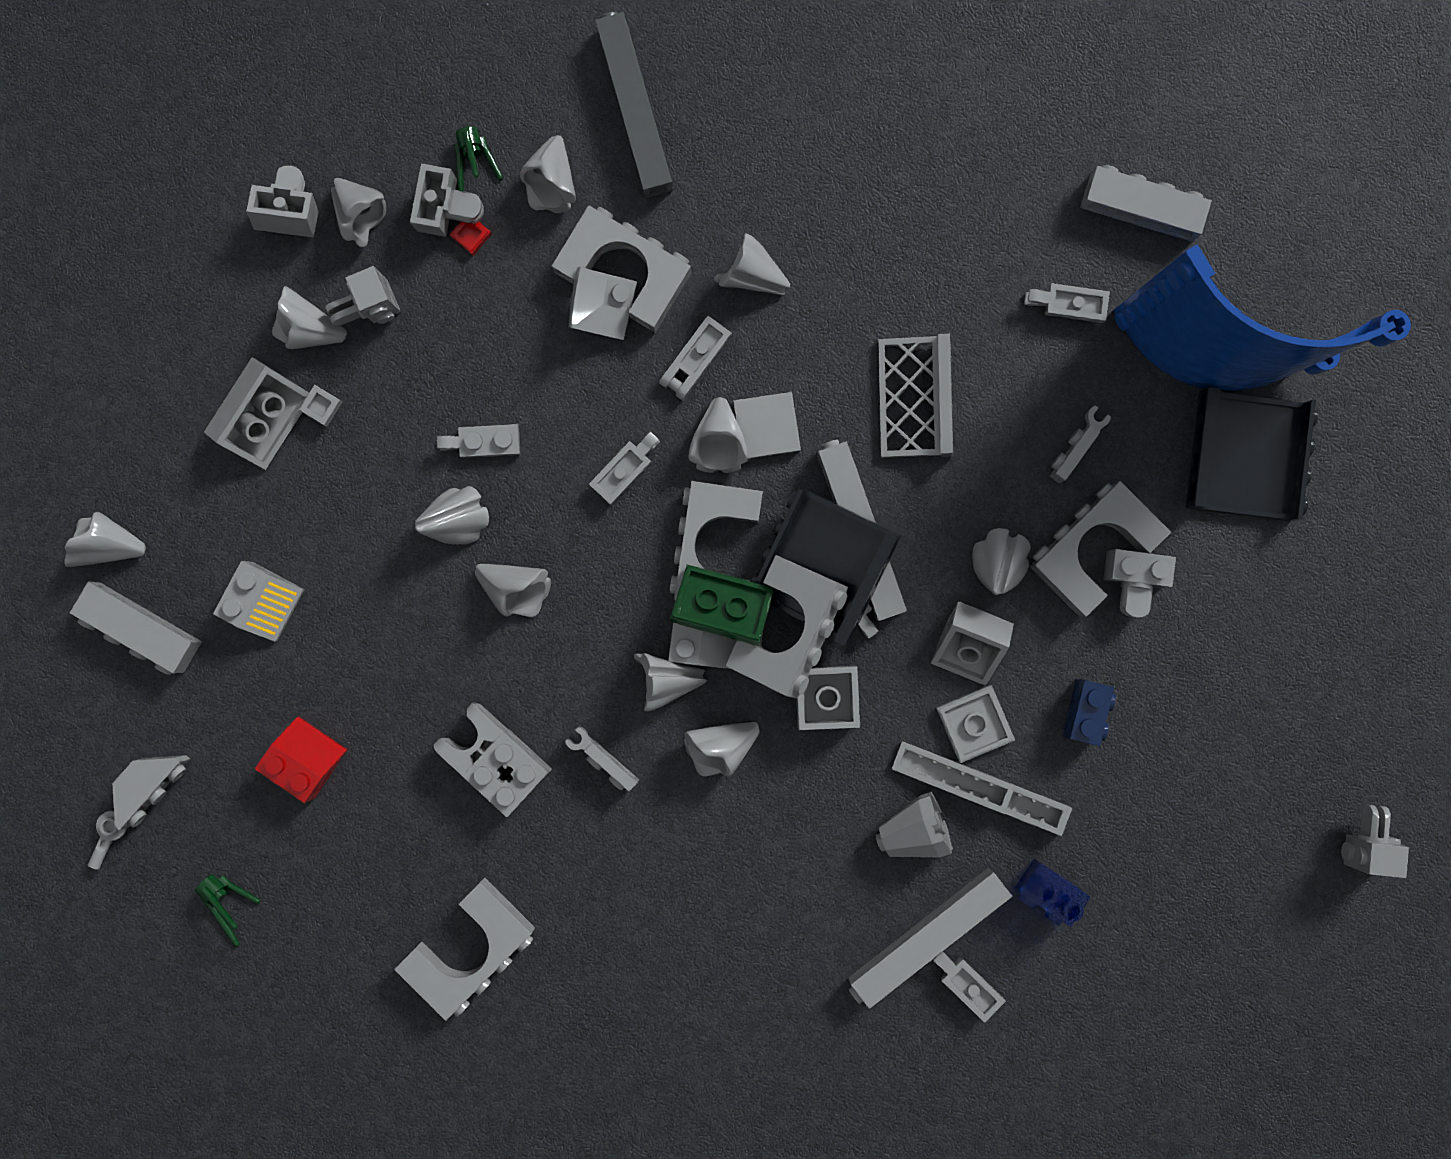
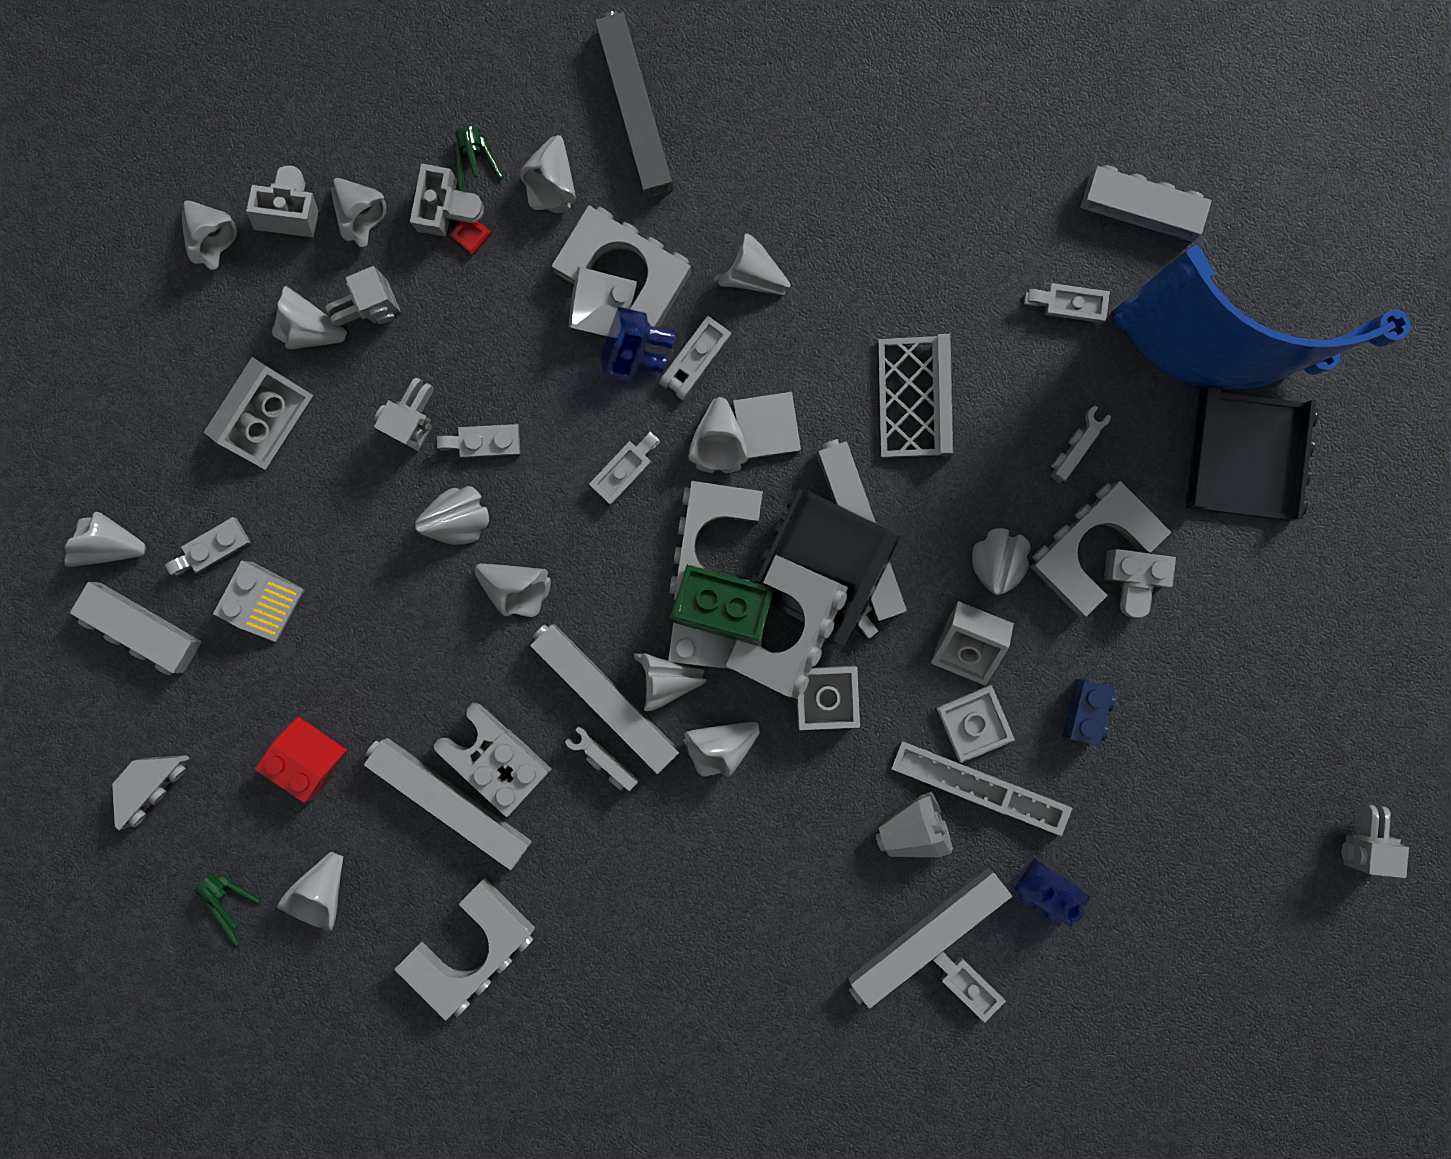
(108, 832): light grey plate -> none
(206, 233): none -> light grey hat
(210, 548): none -> light grey plate
(316, 894): none -> light grey hat
(320, 405): light grey plate -> none
(404, 419): none -> light grey brick
(447, 802): none -> light grey brick
(604, 697): none -> light grey brick
(626, 345): none -> clear blue brick

